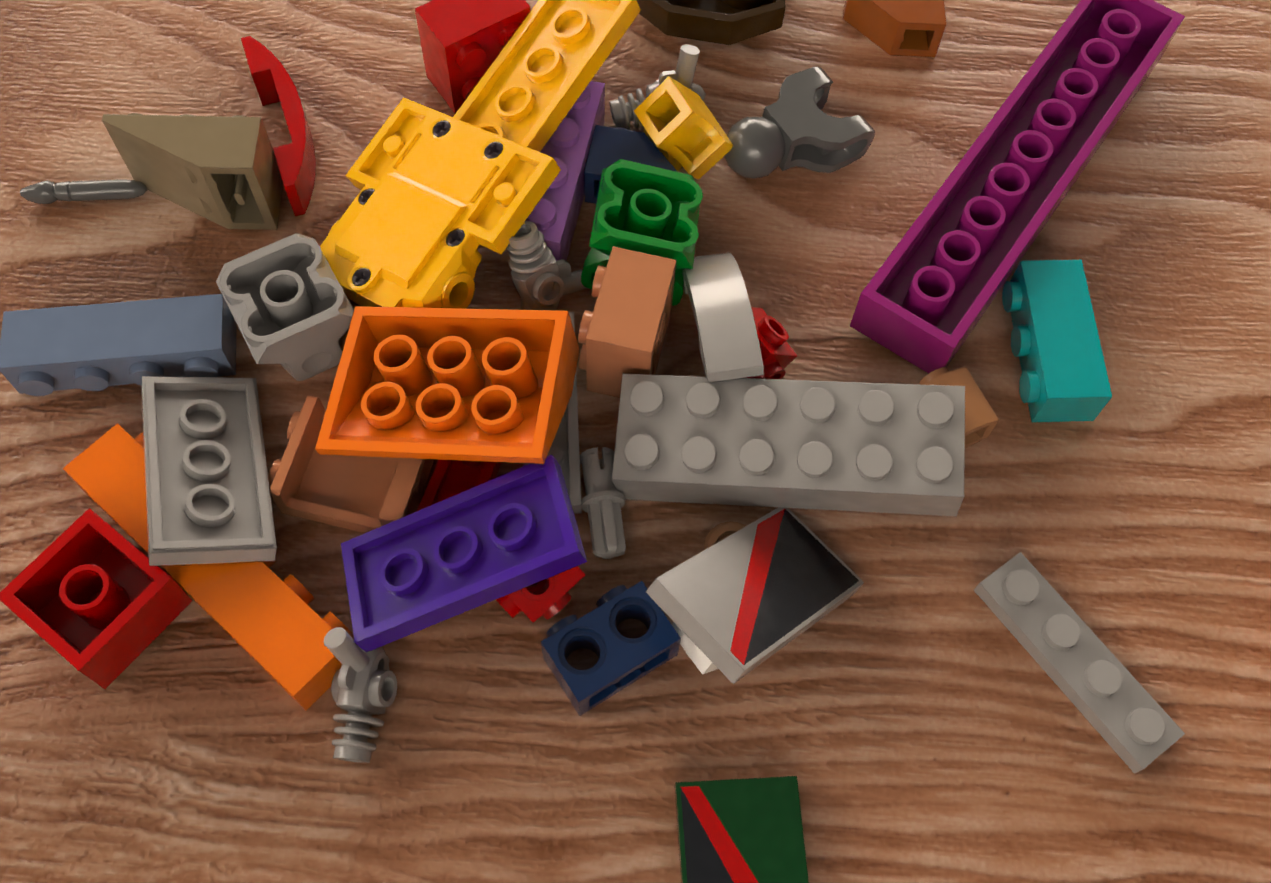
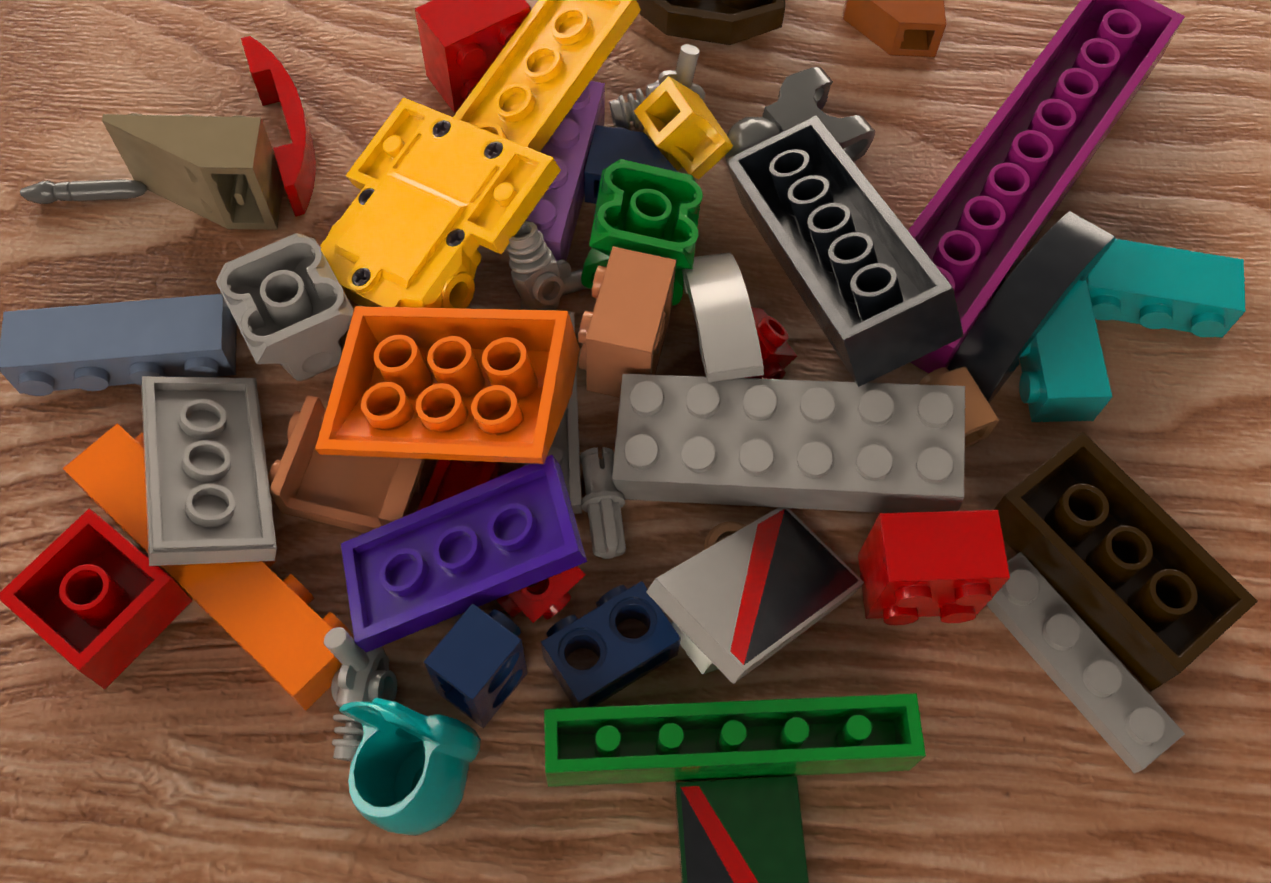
(408, 766): none -> teal piece
(478, 663): none -> dark blue brick
(732, 739): none -> green brick
(845, 251): none -> black brick
(932, 565): none -> red brick
(1029, 300): none -> black slope
(1121, 562): none -> dark brown brick
(1168, 288): none -> teal brick

